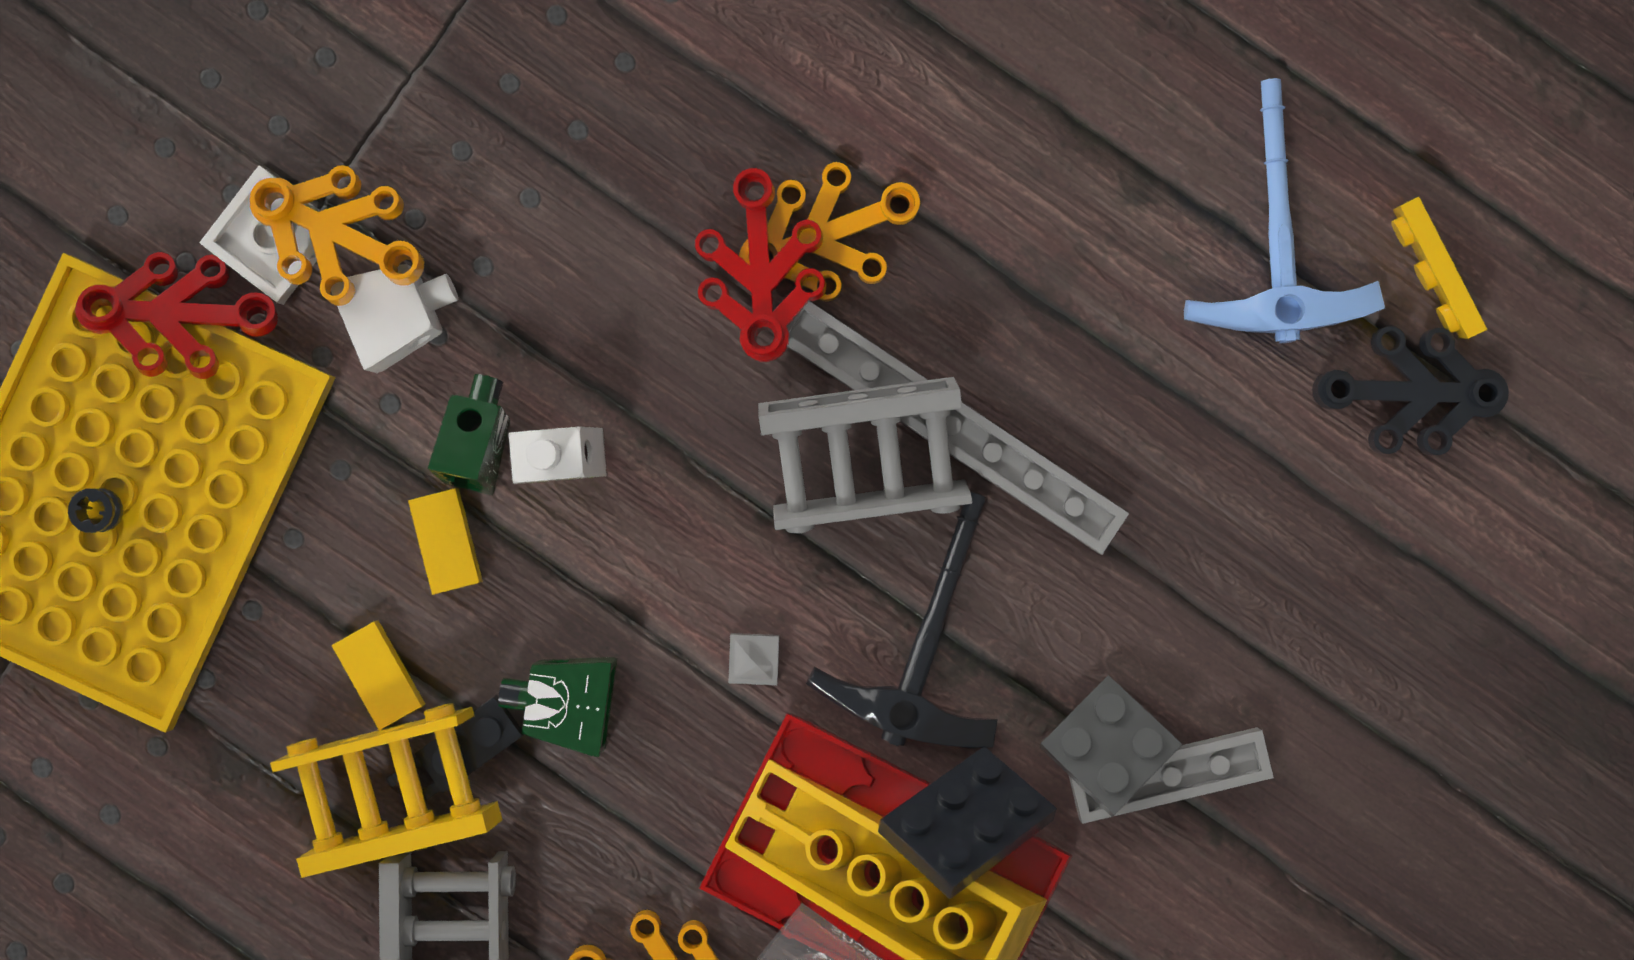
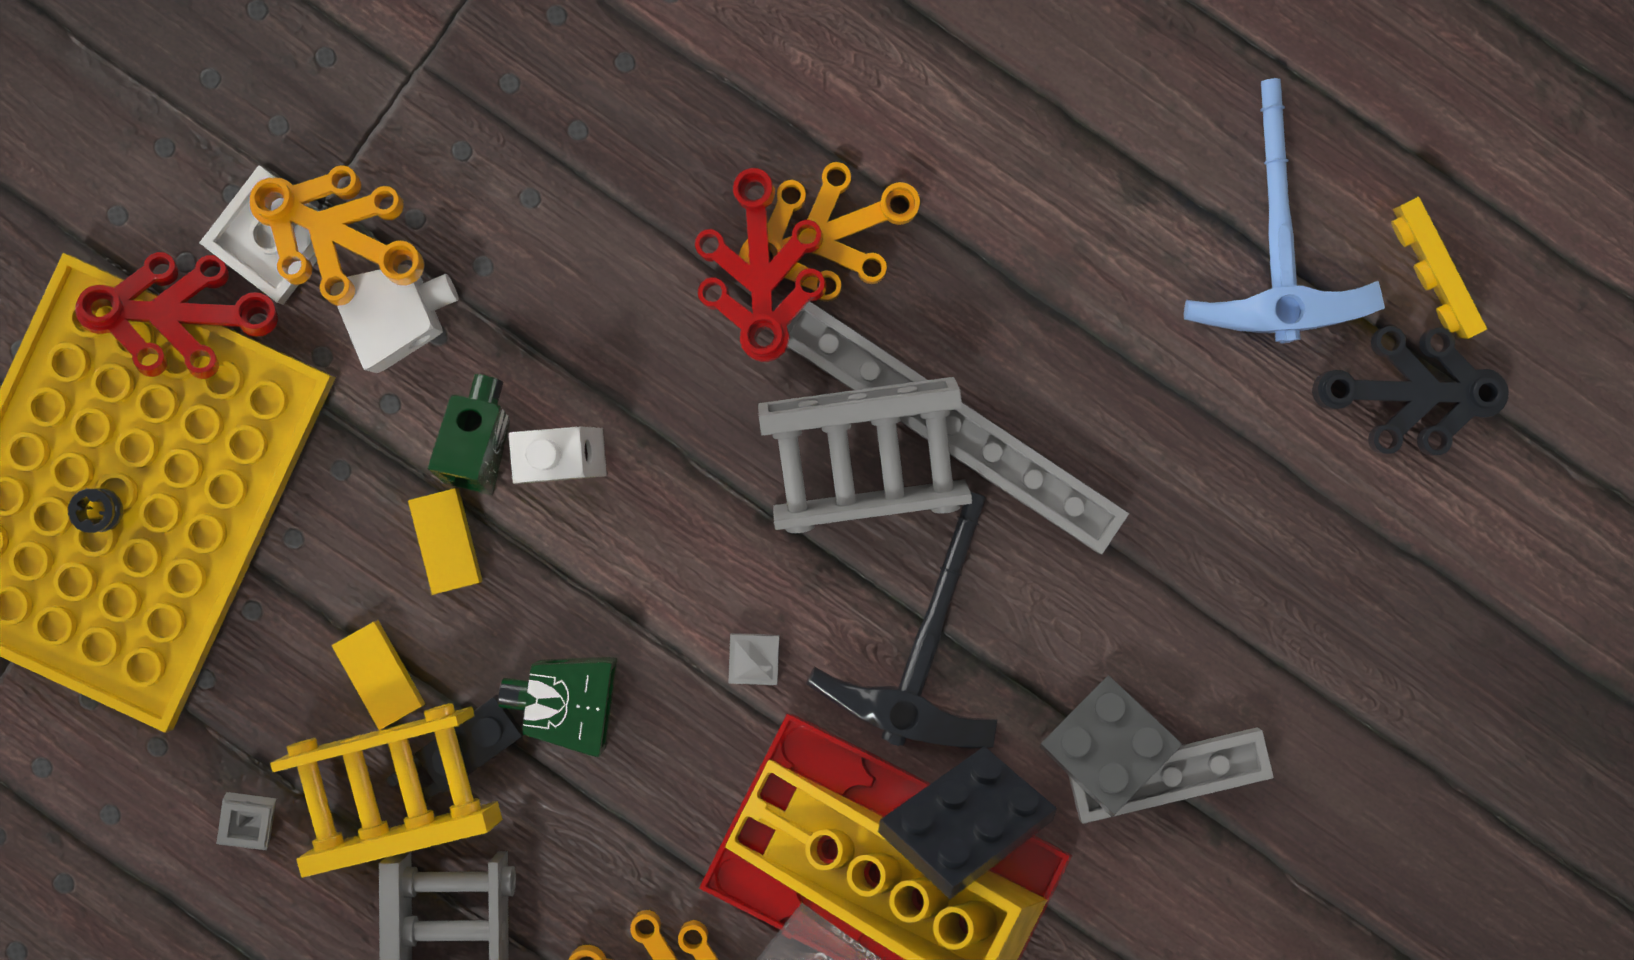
(246, 821): none -> light grey tile

